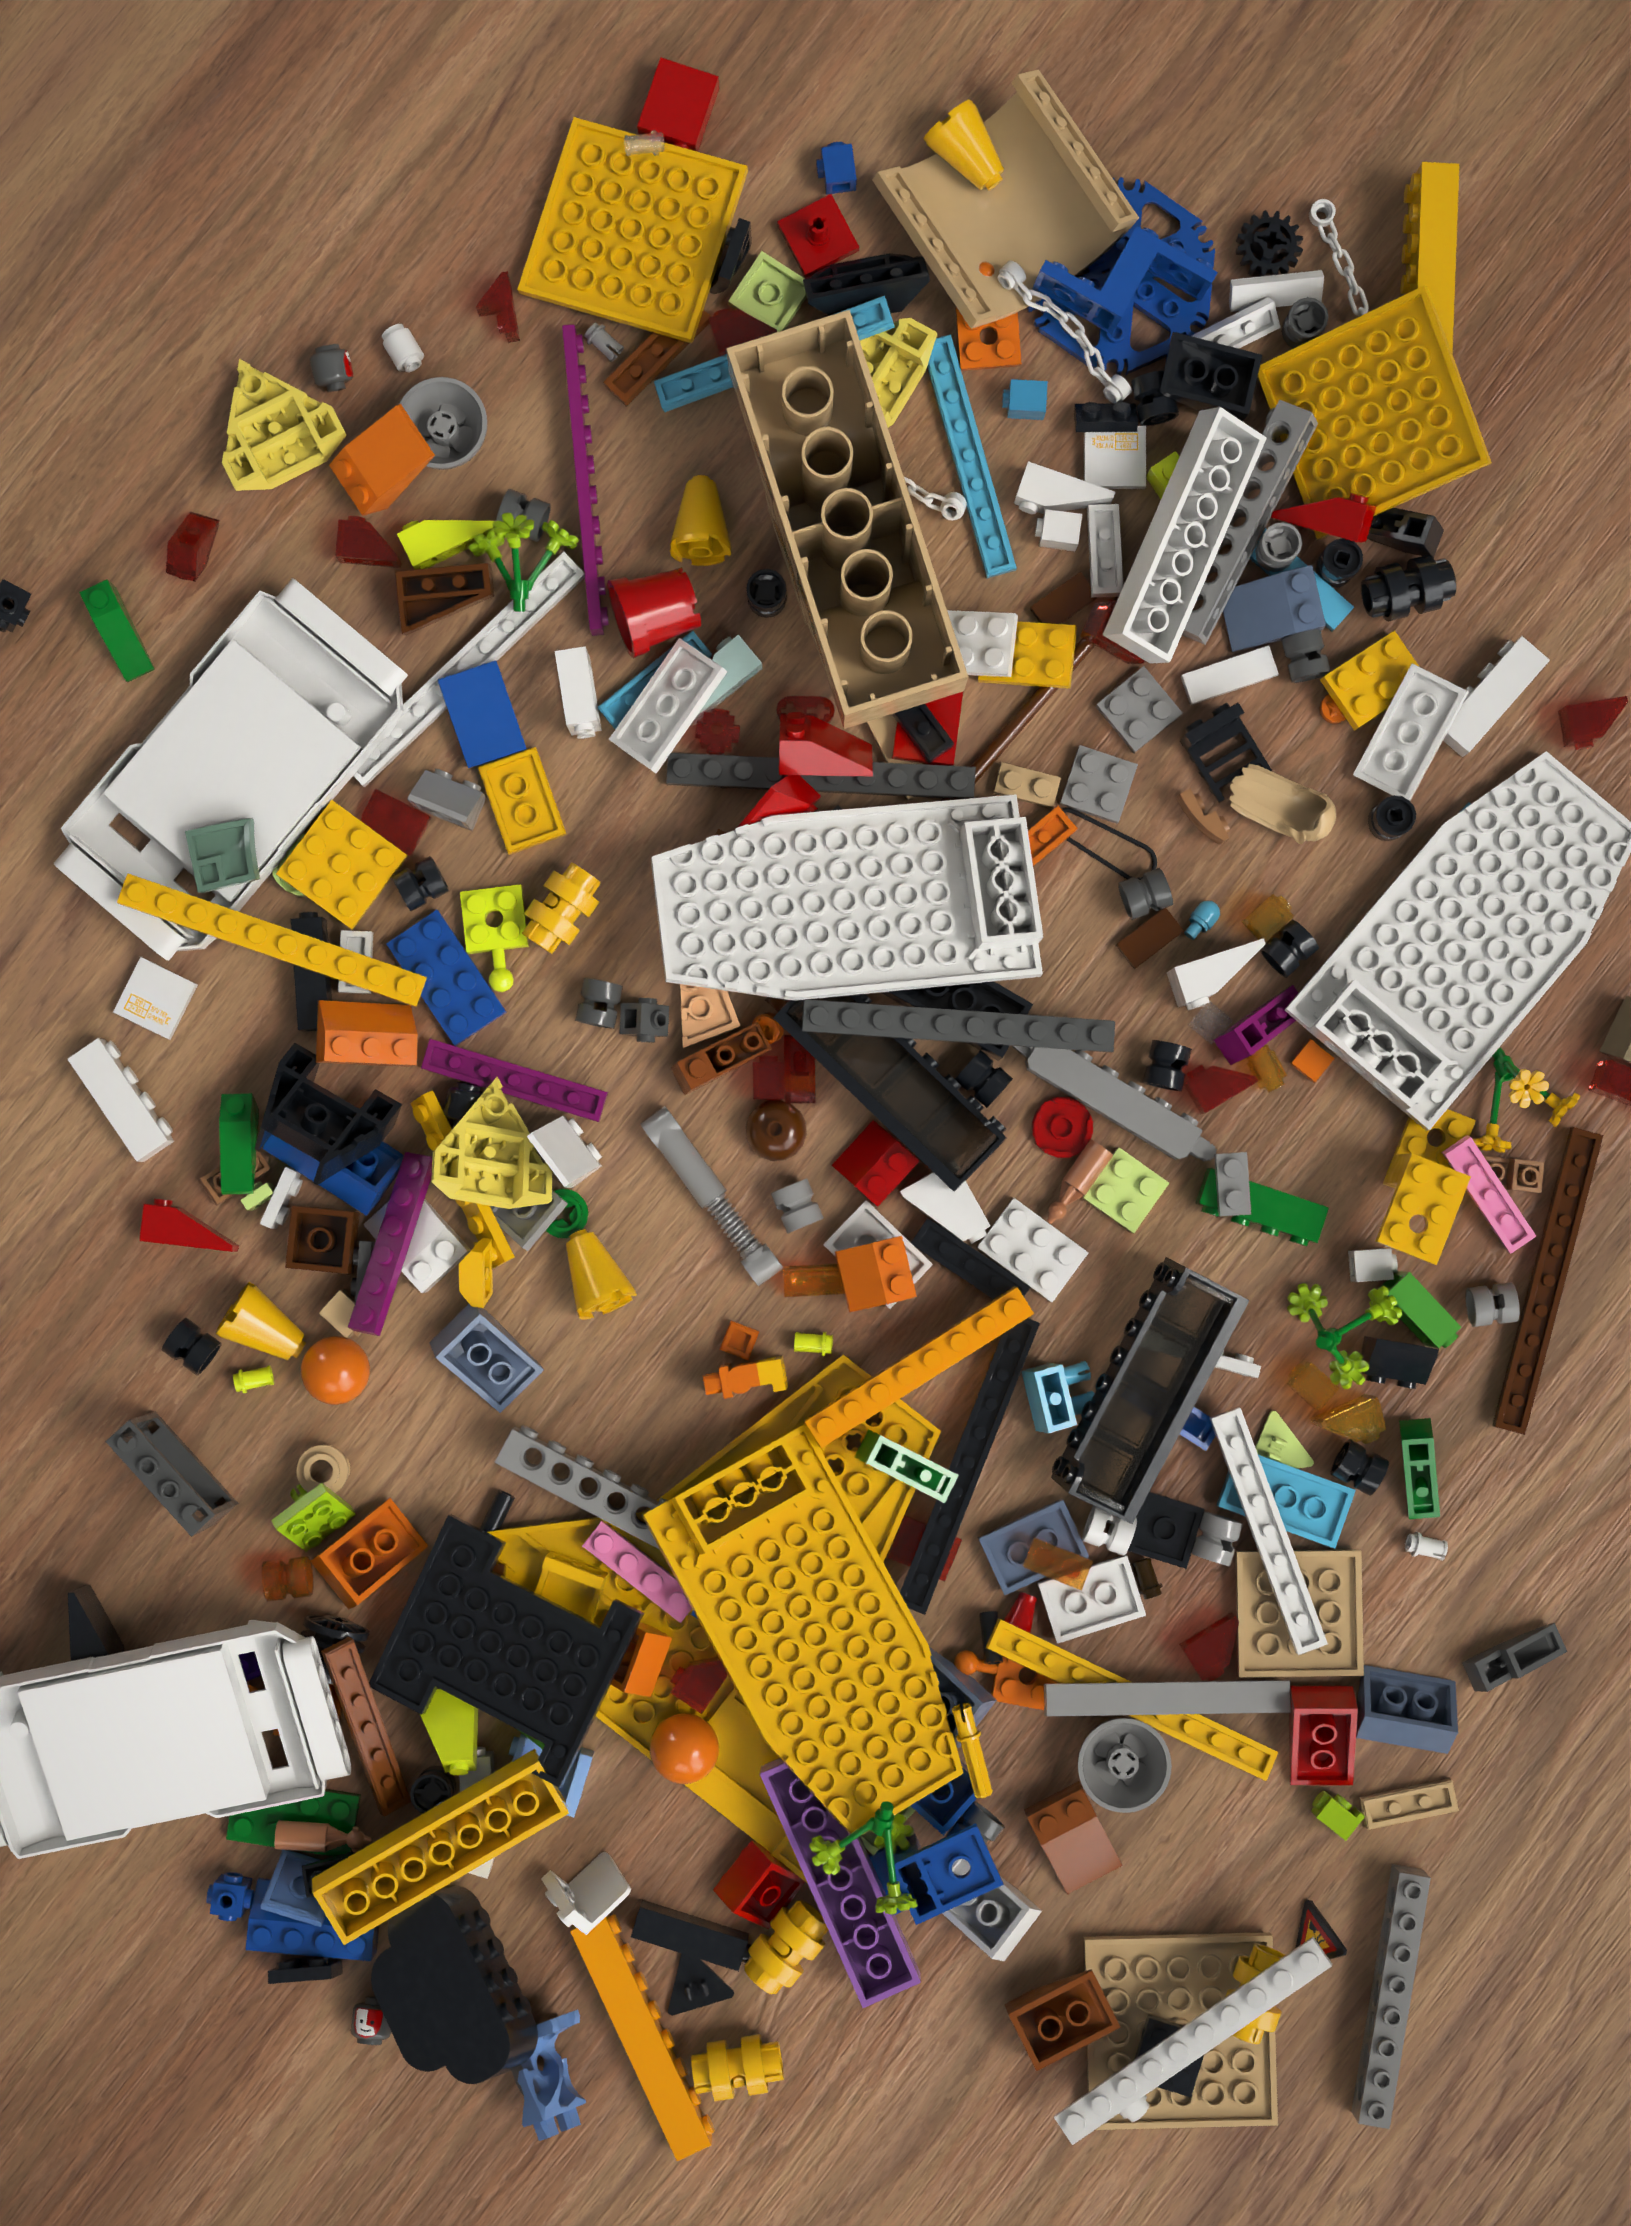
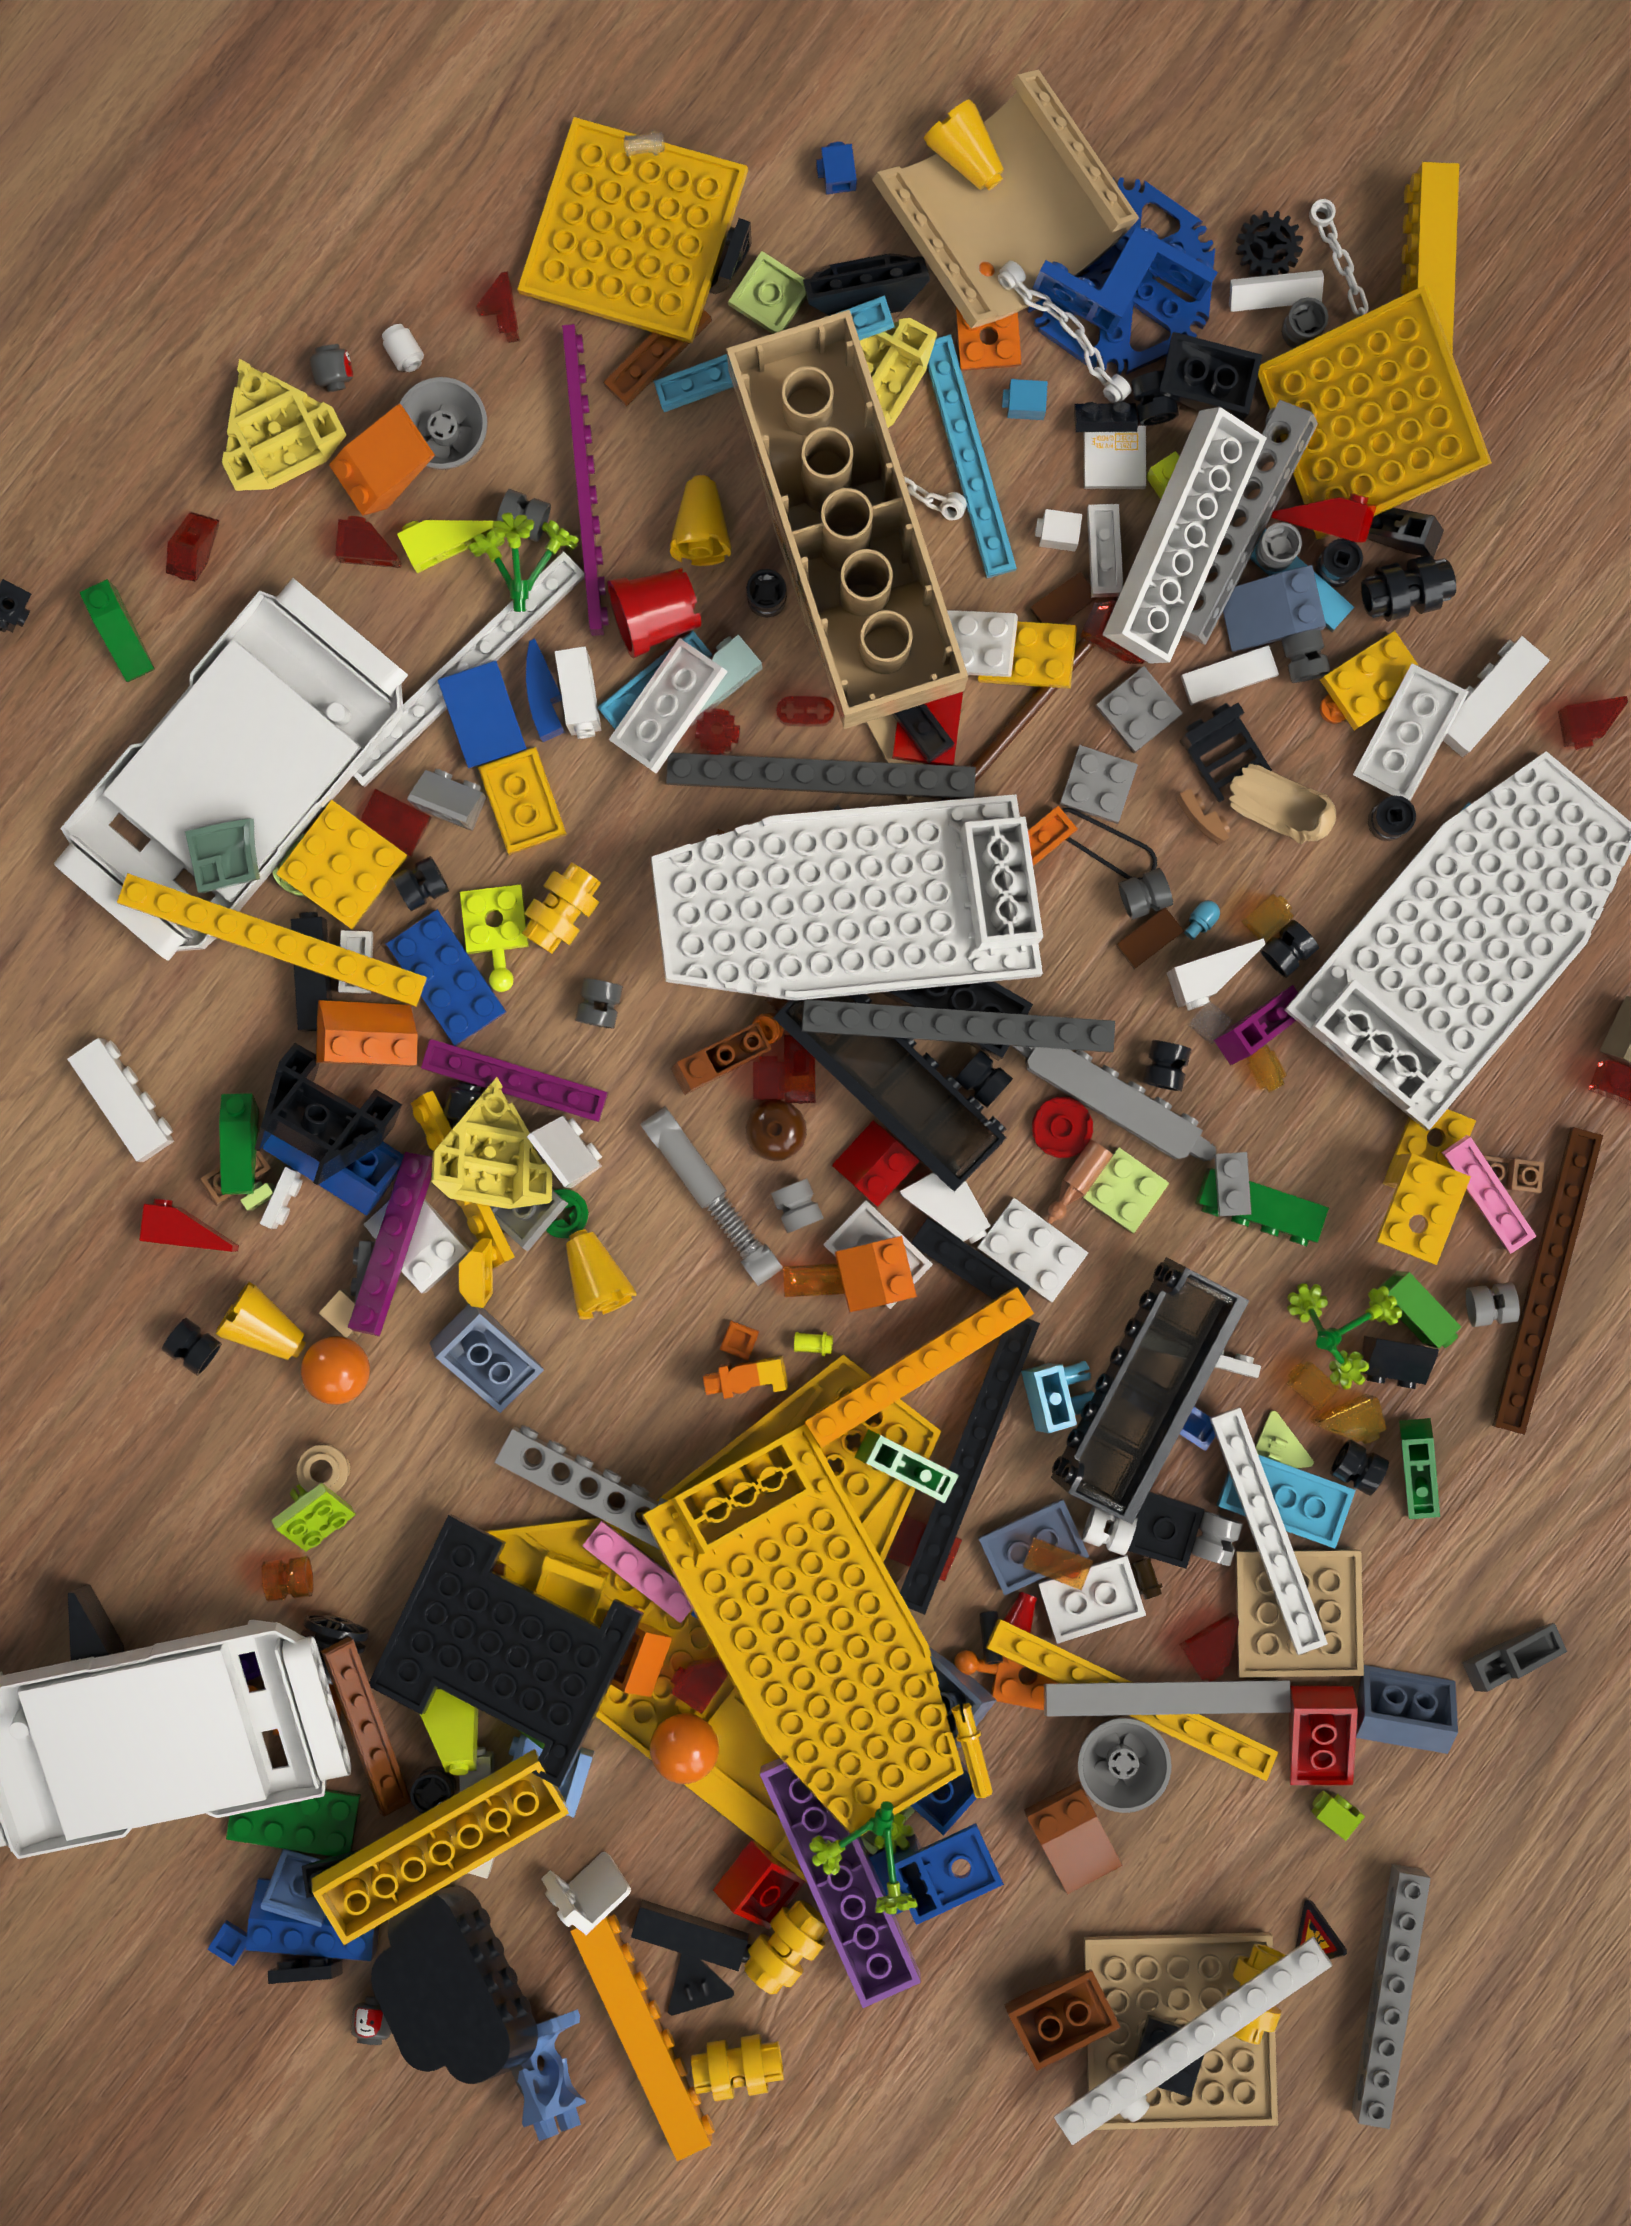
(155, 998): white tile -> none
(171, 1473): dark grey window -> none
(229, 1943): none -> blue tile
(234, 1886): blue brick -> none
(252, 1379): neon yellow pin -> none
(316, 1837): nougat wheel -> none
(322, 1239): reddish brown brick -> none
(369, 1554): orange slope -> none
(440, 592): reddish brown wedge -> none
(497, 1511): black axle -> none
(542, 694): none -> blue slope
(602, 340): light grey pin -> none
(651, 1020): dark grey brick -> none
(679, 104): red brick -> none
(705, 1014): light nougat wing -> none
(735, 328): clear red slope -> none
(785, 797): red slope -> none
(818, 235): red tile -> none
(820, 748): red slope -> none
(988, 1824): dark grey wheel -> none
(995, 1918): white slope -> none
(1027, 784): tan plate -> none
(1052, 490): white slope -> none
(1215, 1086): clear red slope -> none
(1244, 325): white plate -> none
(1312, 1060): orange tile -> none
(1372, 1265): white brick -> none
(1409, 1804): tan tile -> none
(1426, 1546): white pin -> none
(1524, 1087): yellow plant -> none

